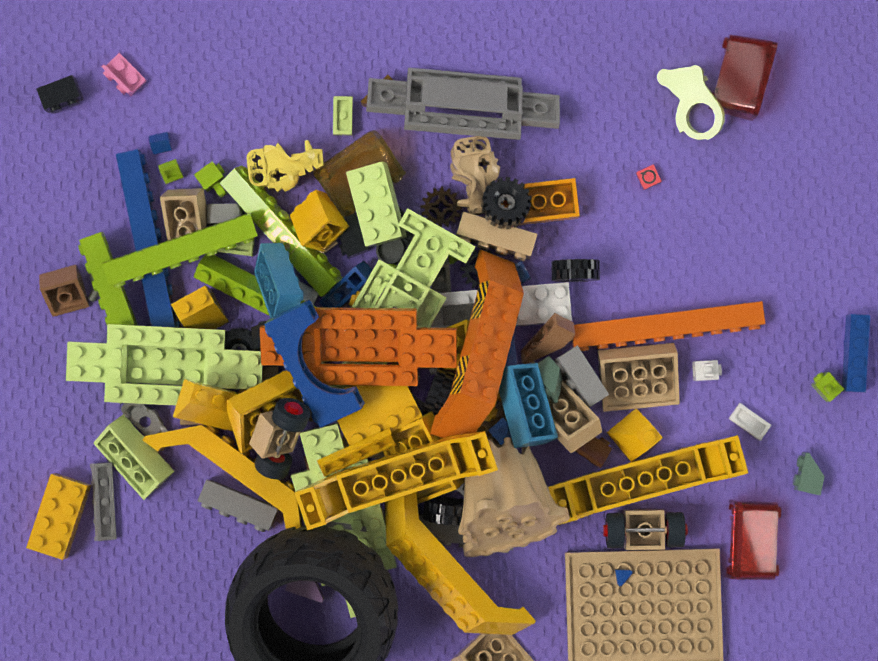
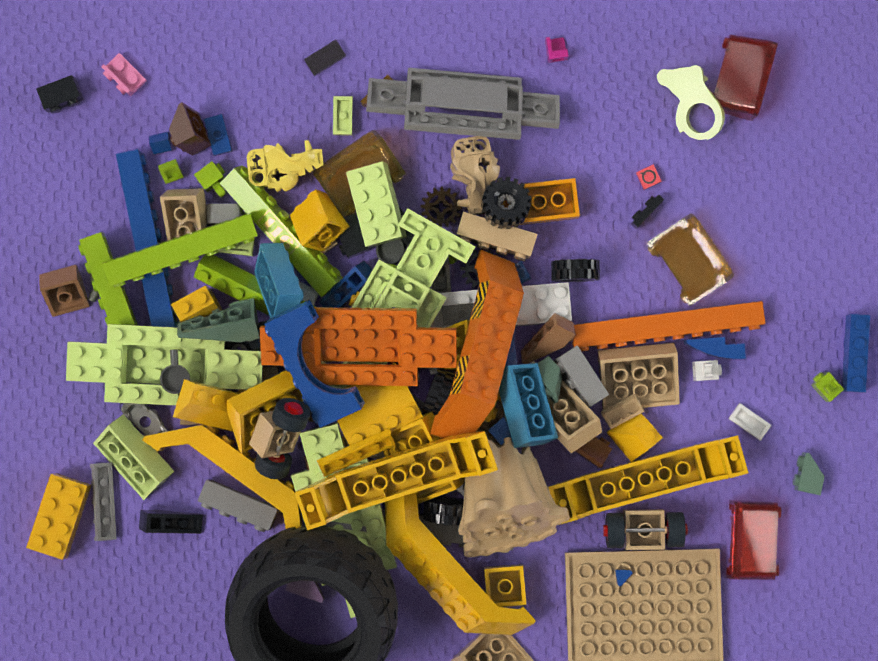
(170, 522): none -> black slope
(174, 374): none -> dark grey piece
(188, 130): none -> slope
(218, 135): none -> blue plate
(232, 324): none -> sand green wedge
(325, 57): none -> clear smoke tile
(505, 585): none -> yellow brick
(556, 50): none -> dark pink panel
(622, 411): none -> tan plate
(640, 216): none -> black plate
(691, 258): none -> clear yellow windscreen
(717, 348): none -> blue slope

